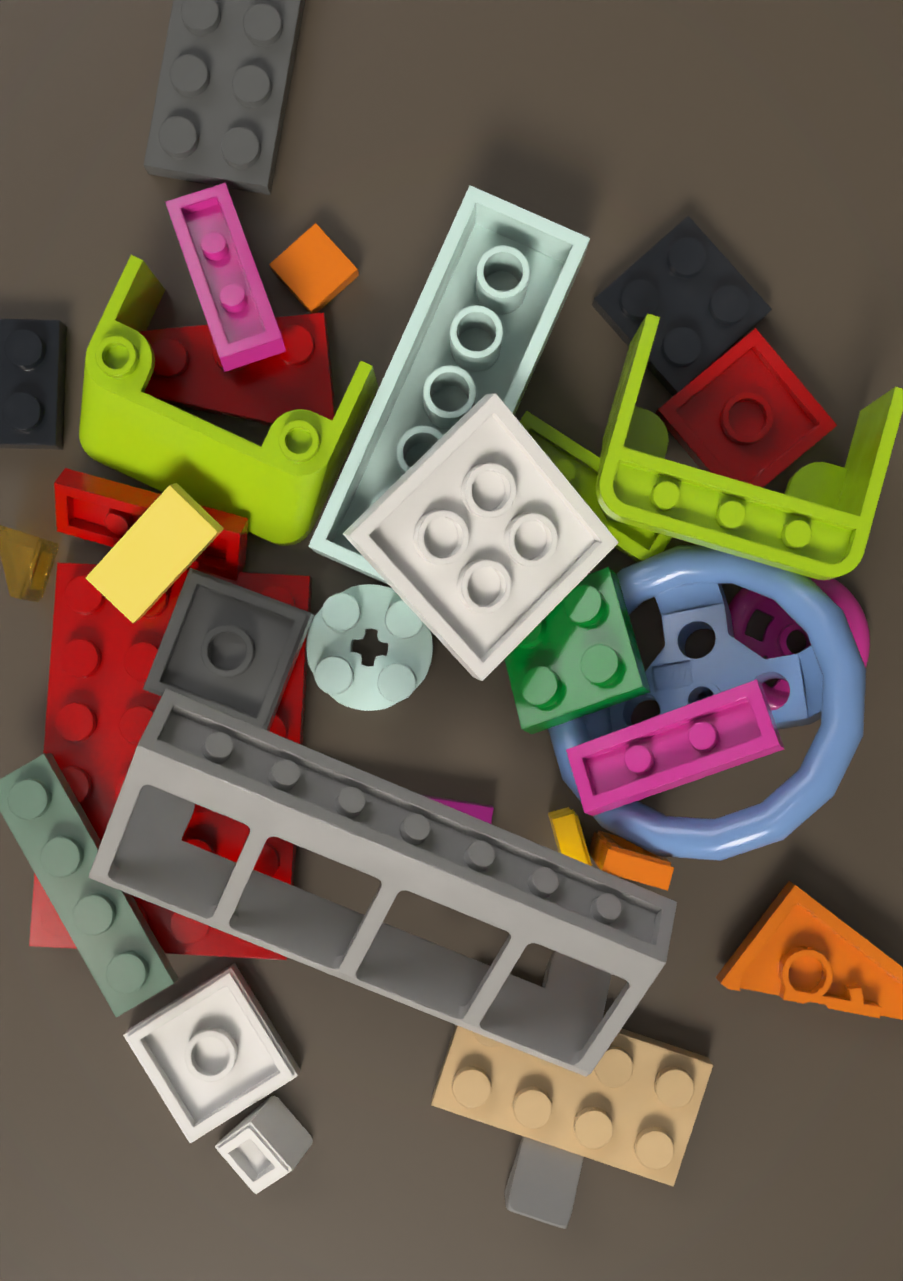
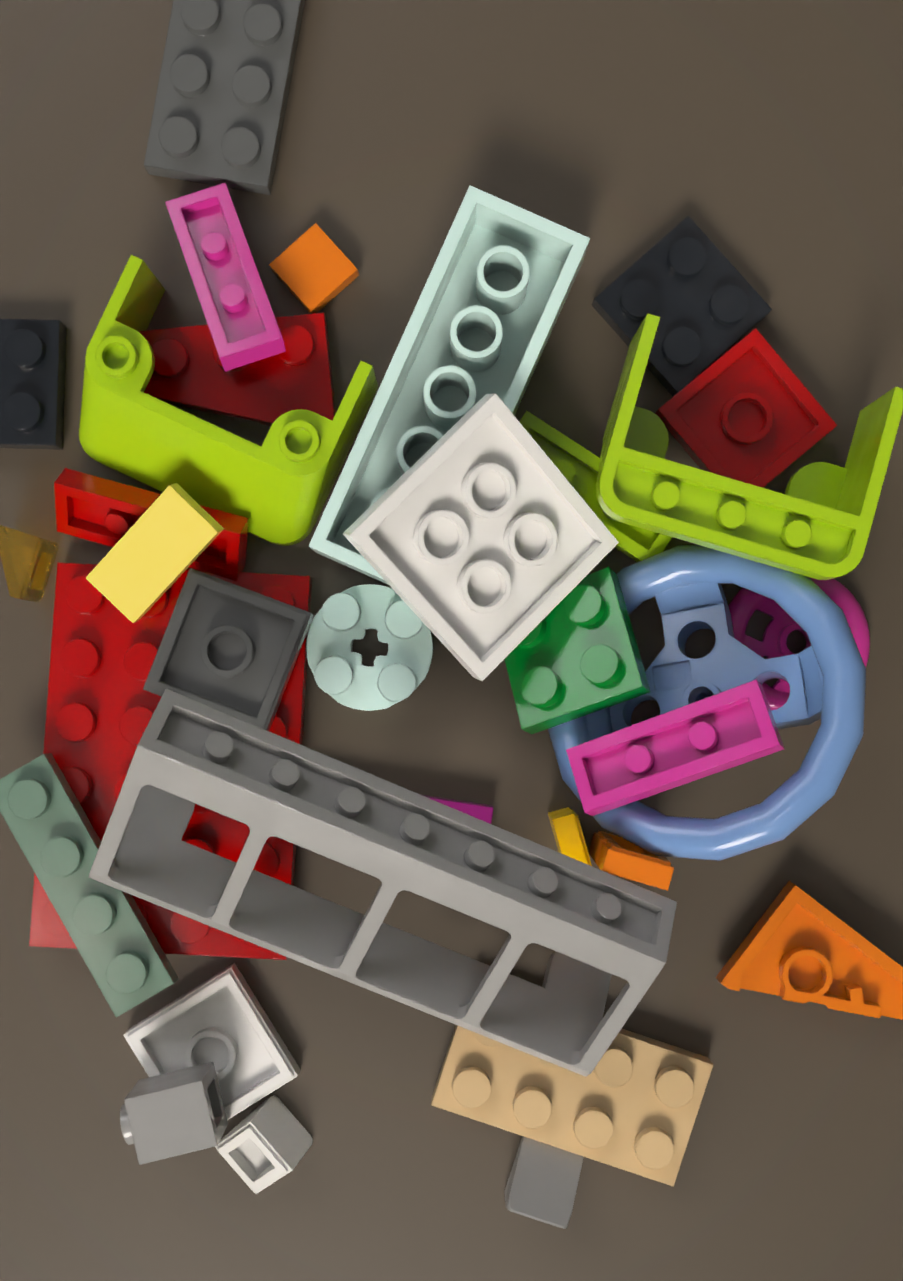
(174, 1113): none -> light grey brick

